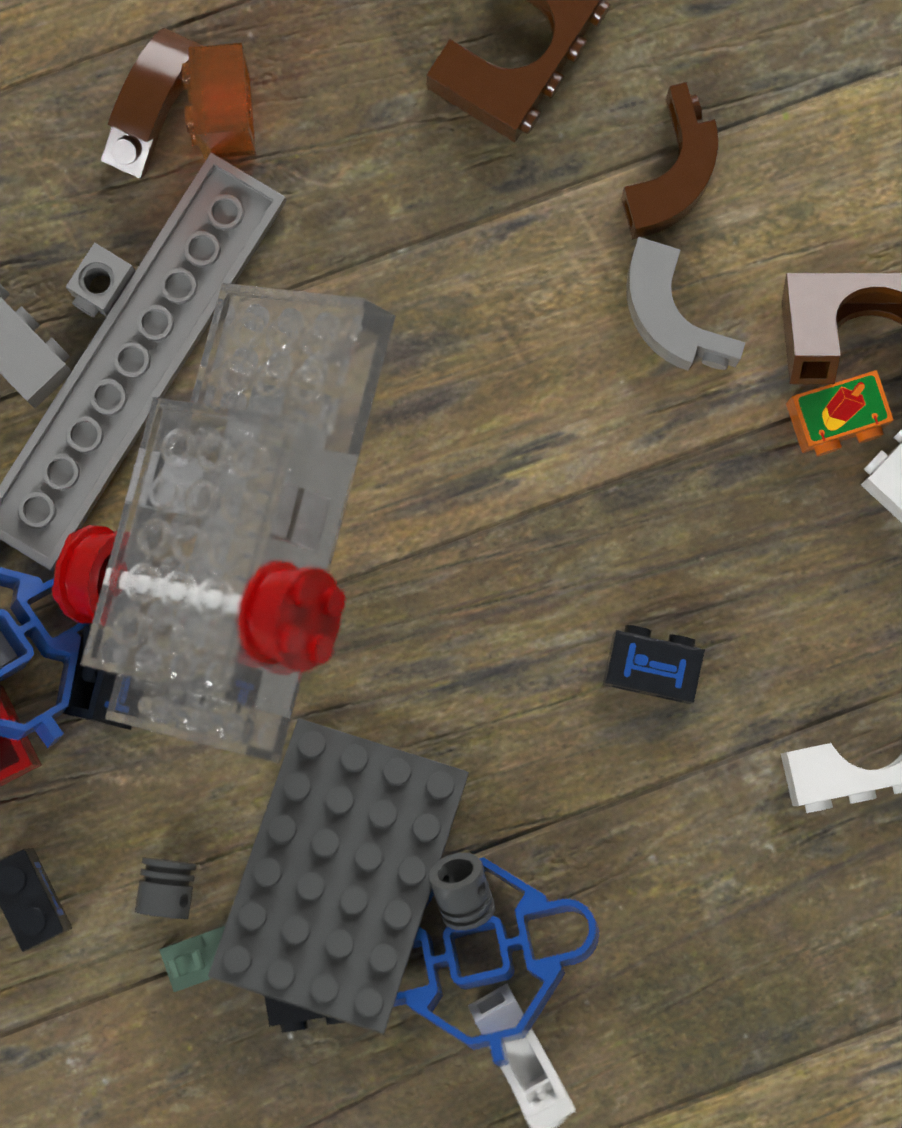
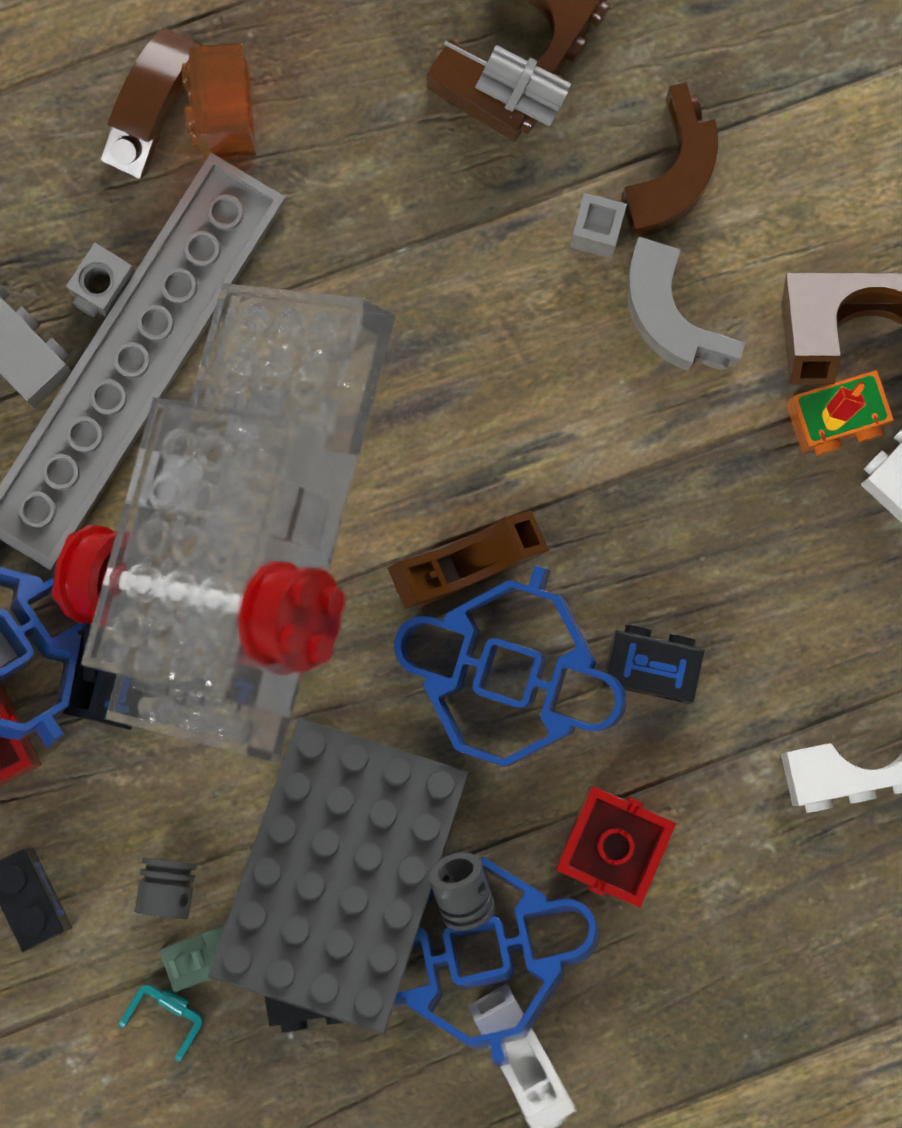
(171, 1002): none -> teal piece
(462, 622): none -> blue piece
(468, 561): none -> reddish brown arch
(520, 84): none -> light grey piece
(598, 225): none -> light grey brick
(615, 846): none -> red brick

